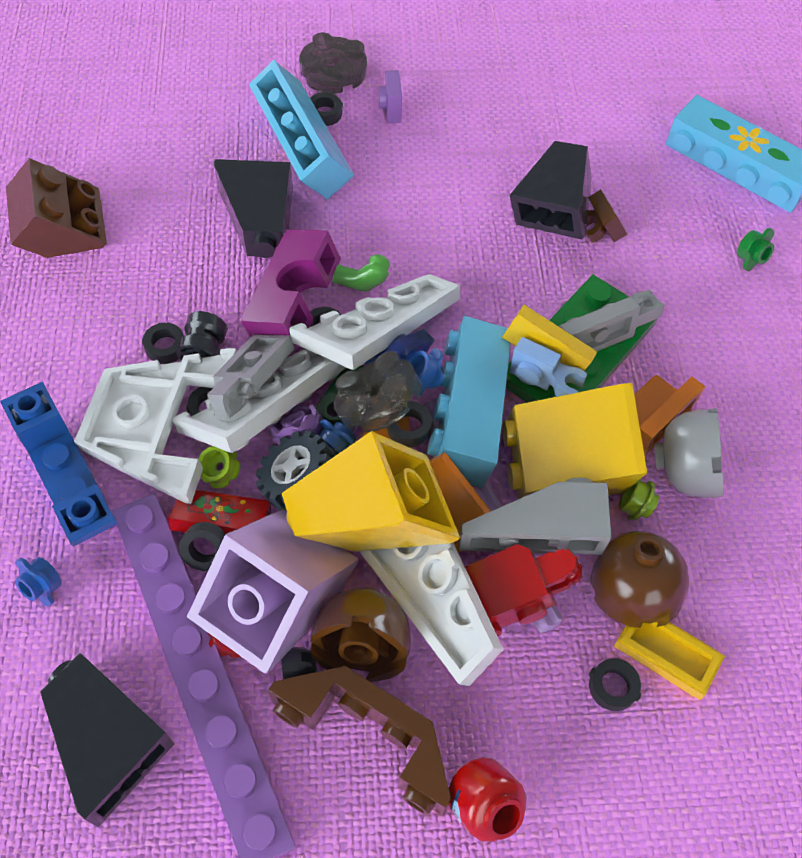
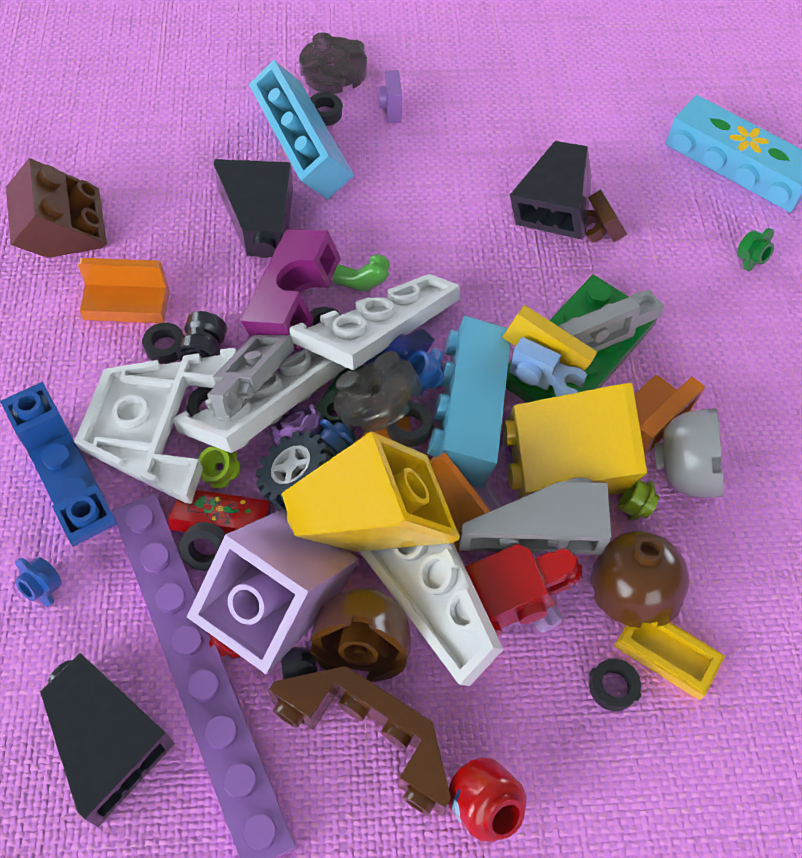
(123, 290): none -> orange panel

